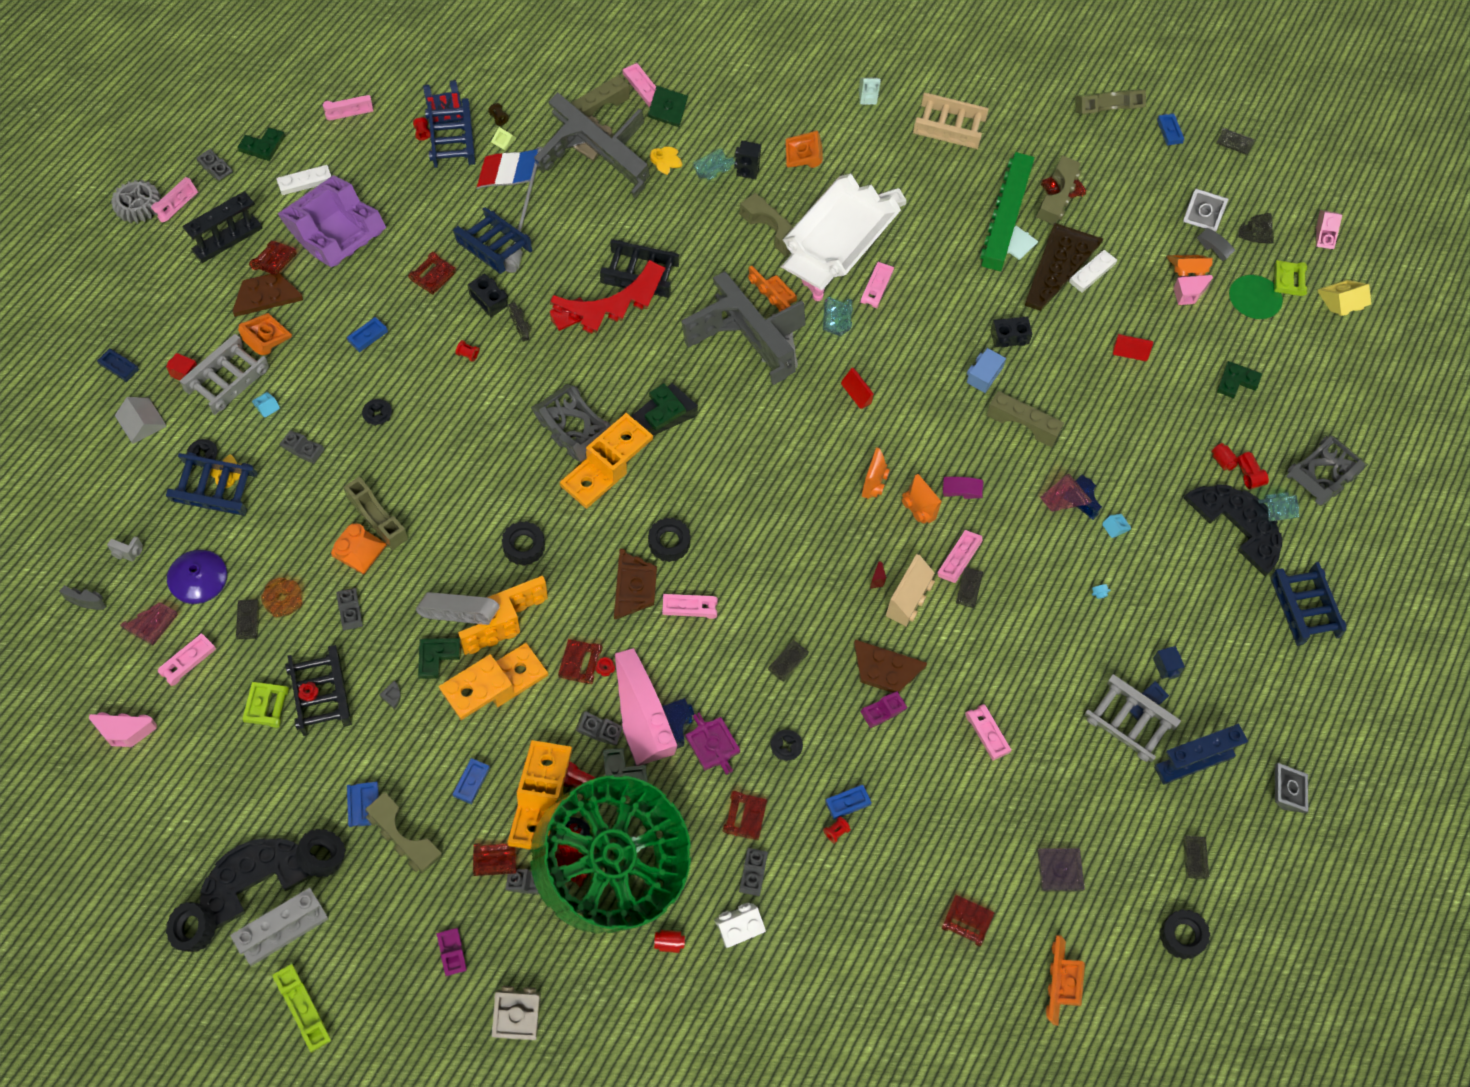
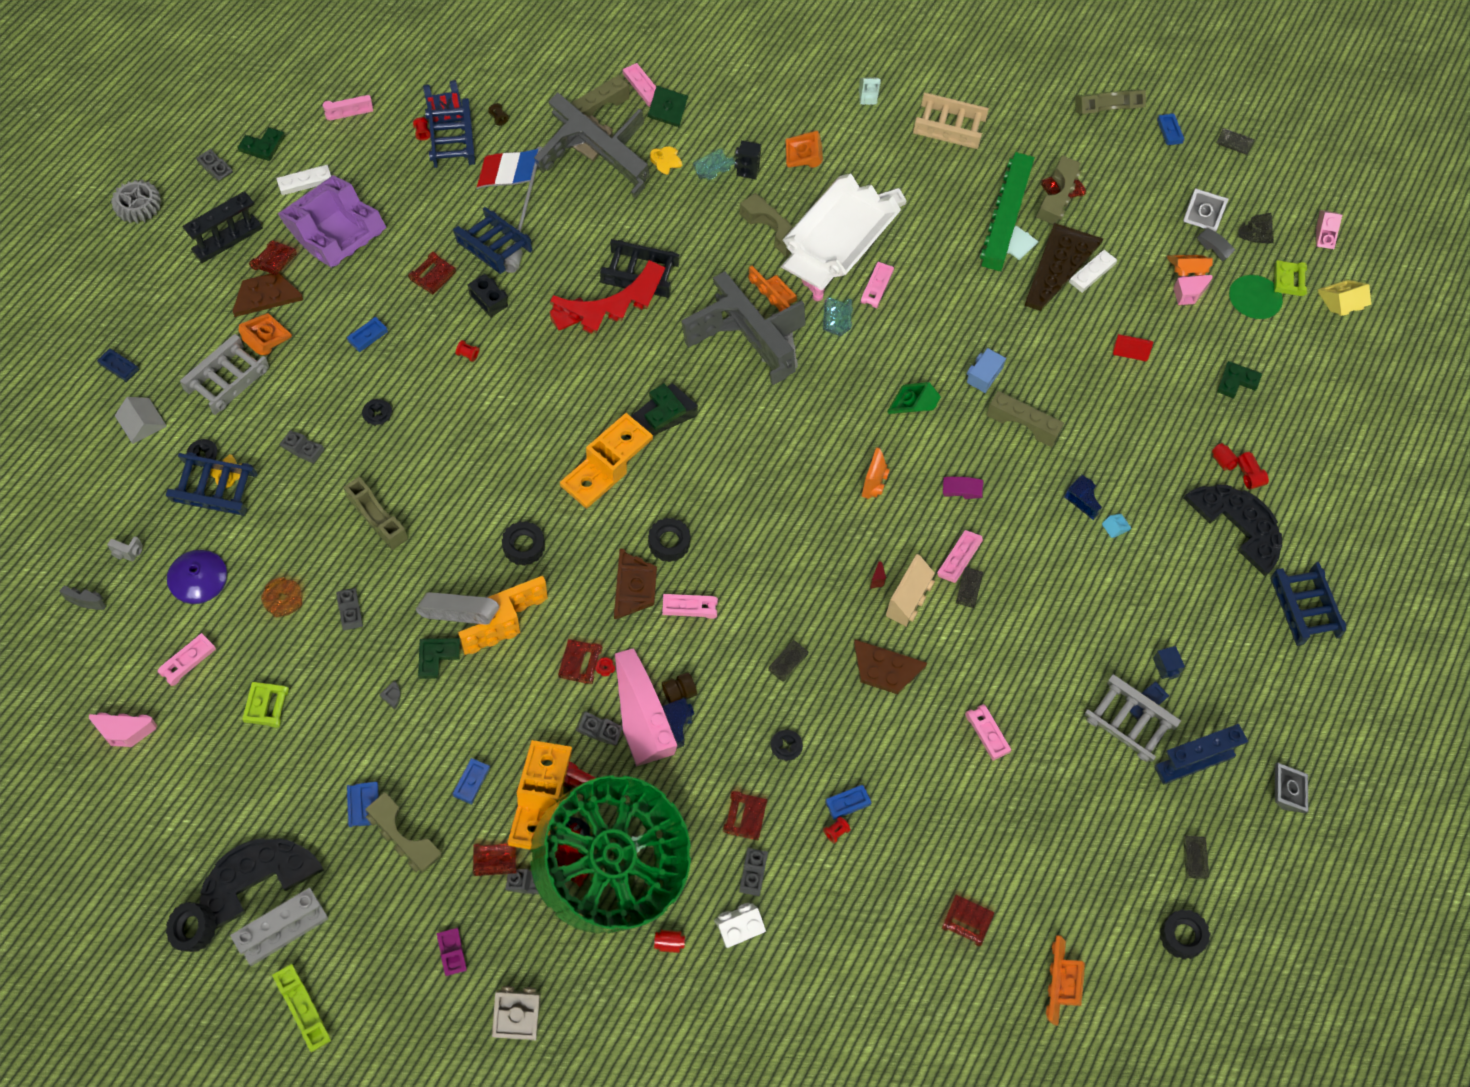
(151, 623): clear pink wing -> none
(174, 199): bright pink plate -> none
(180, 366): red brick -> none
(247, 619): clear smoke plate -> none
(266, 404): medium azure slope -> none
(308, 696): red plate -> none
(318, 867): black tyre -> none
(338, 695): black fence -> none
(357, 548): orange slope -> none
(493, 681): light orange bracket -> none
(503, 139): yellowish green slope -> none
(517, 317): clear smoke plate -> none
(547, 417): dark grey fence -> none
(615, 765): dark green plate -> none
(679, 688): none -> dark brown wheel
(712, 743): magenta plate -> none
(857, 389): red slope -> none
(884, 709): magenta slope -> none
(915, 398): none -> green slope
(921, 501): orange slope -> none
(1010, 328): black brick -> none
(1061, 869): plate -> none
(1065, 494): clear pink wing -> none
(1100, 591): medium azure plate -> none
(1281, 506): clear light blue bracket -> none
(1307, 476): dark grey fence -> none

